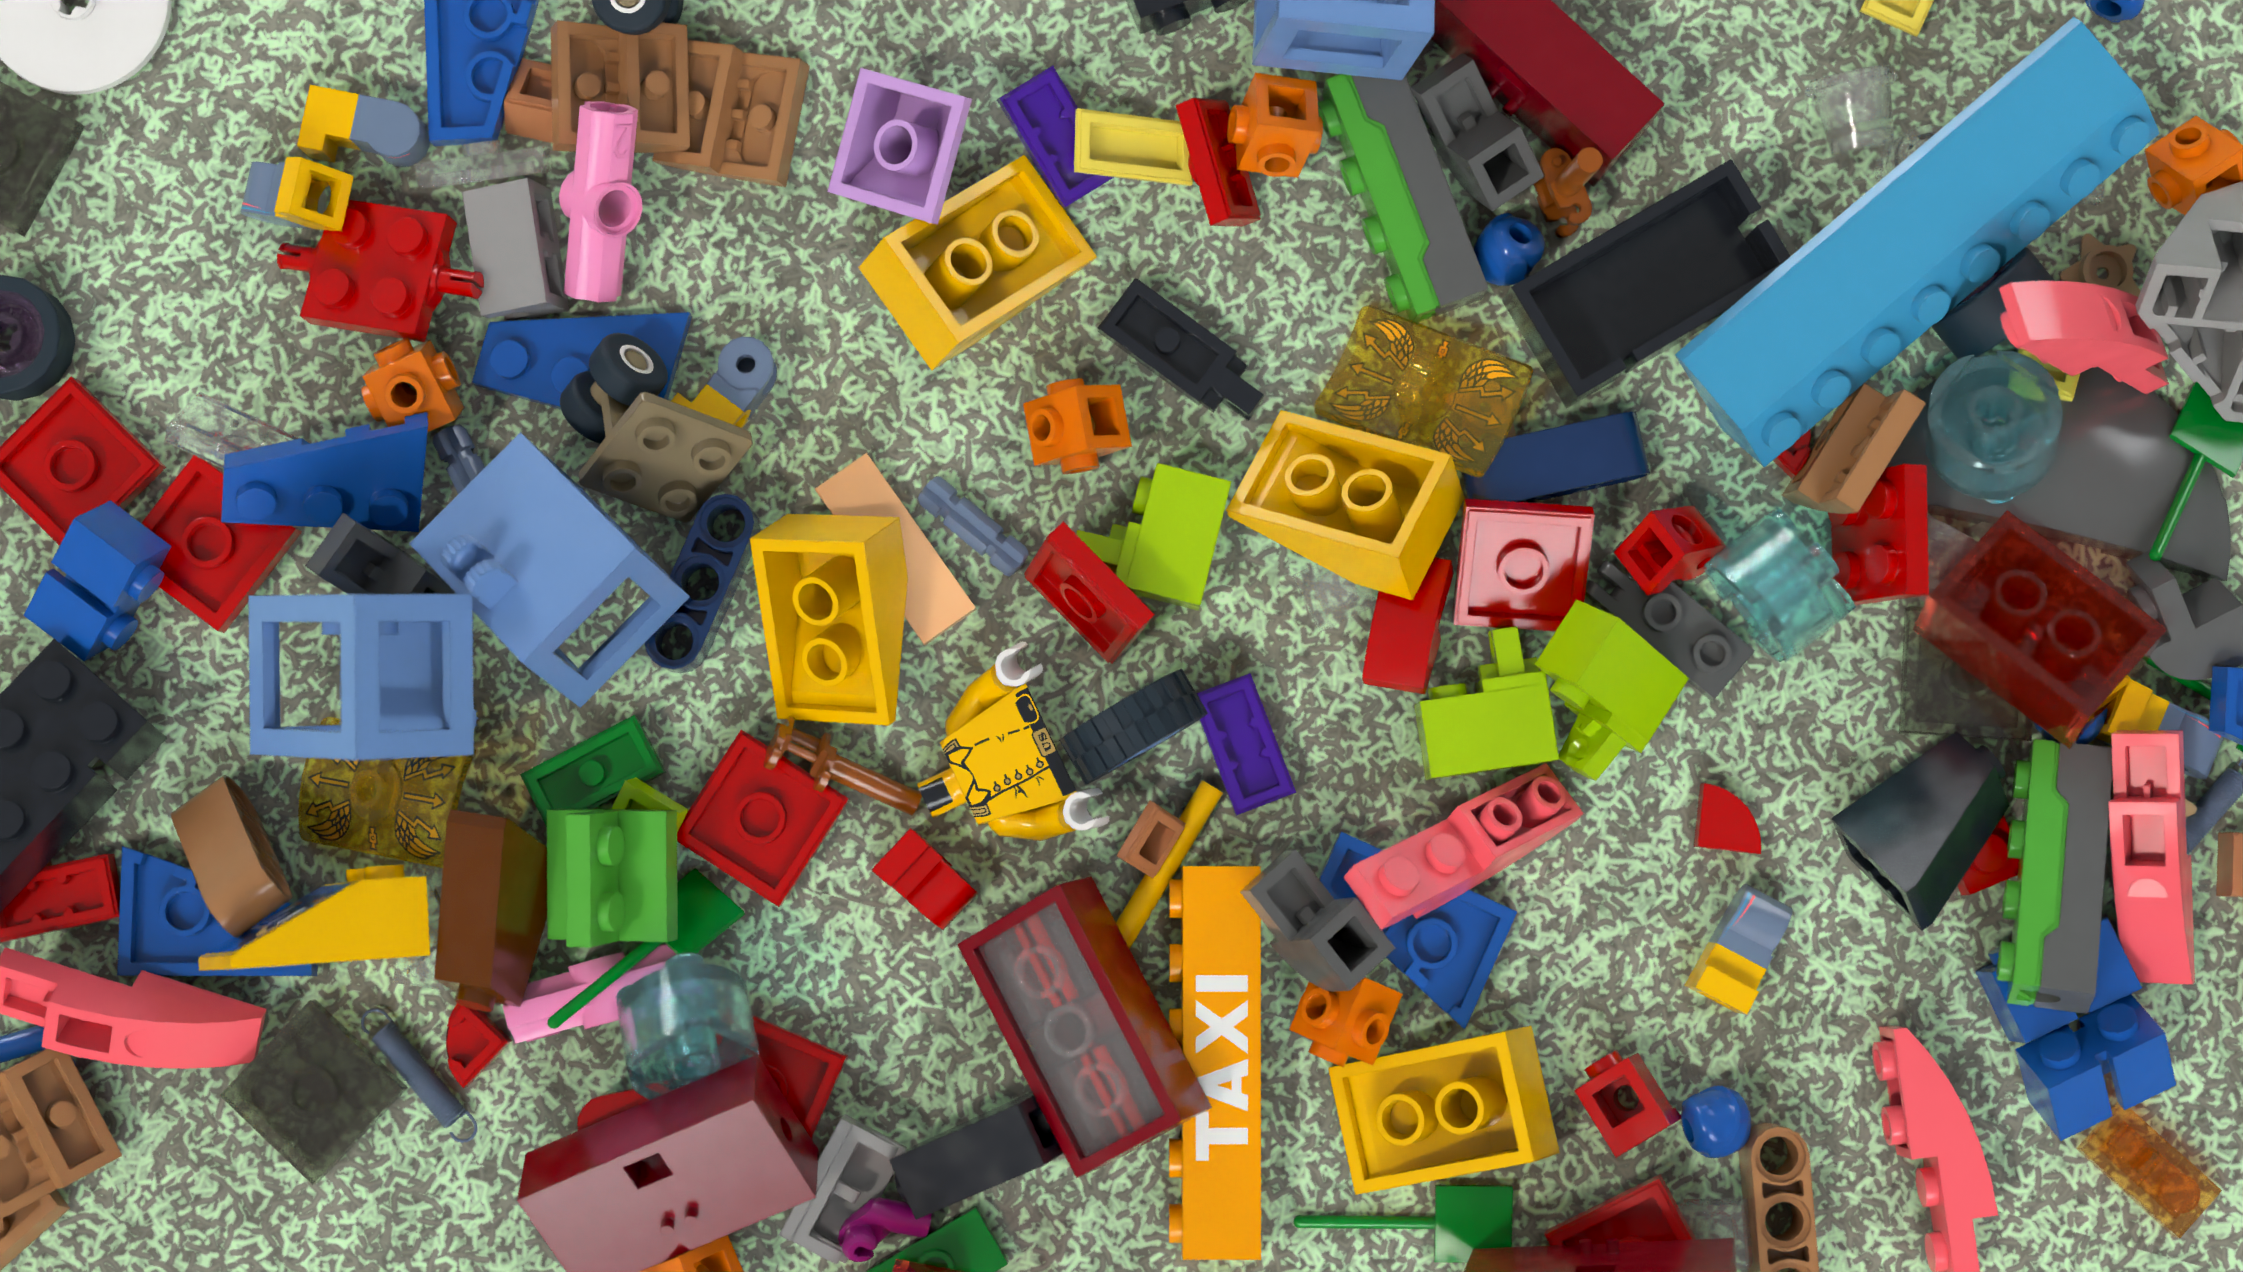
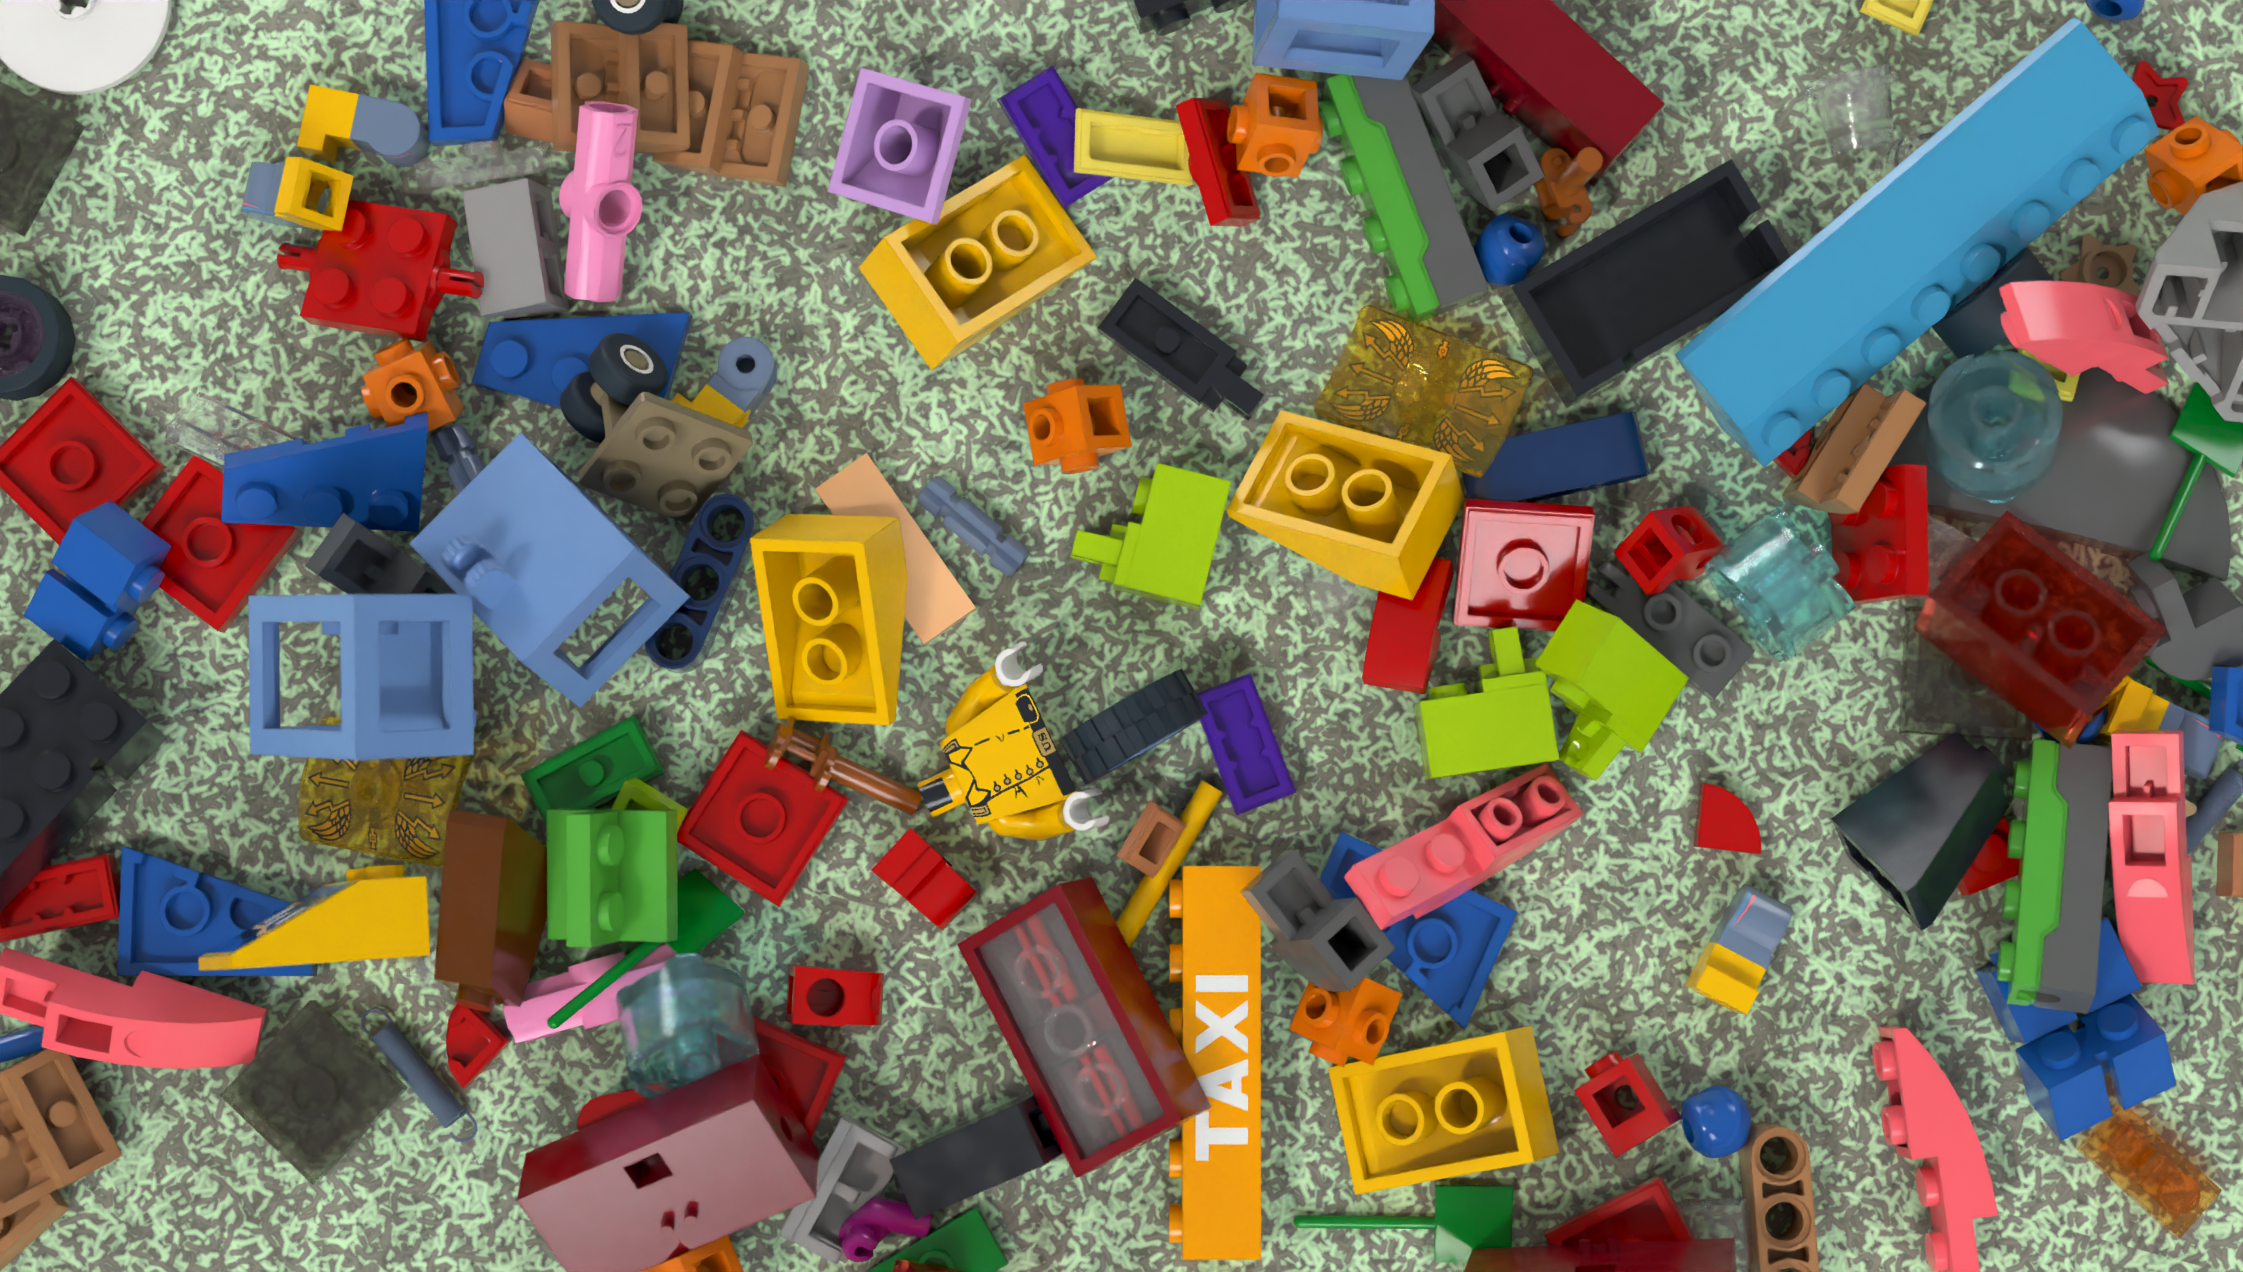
(231, 856): medium nougat beam -> none
(833, 996): none -> red leg
(1087, 593): red plate -> none
(2165, 92): none -> red plate

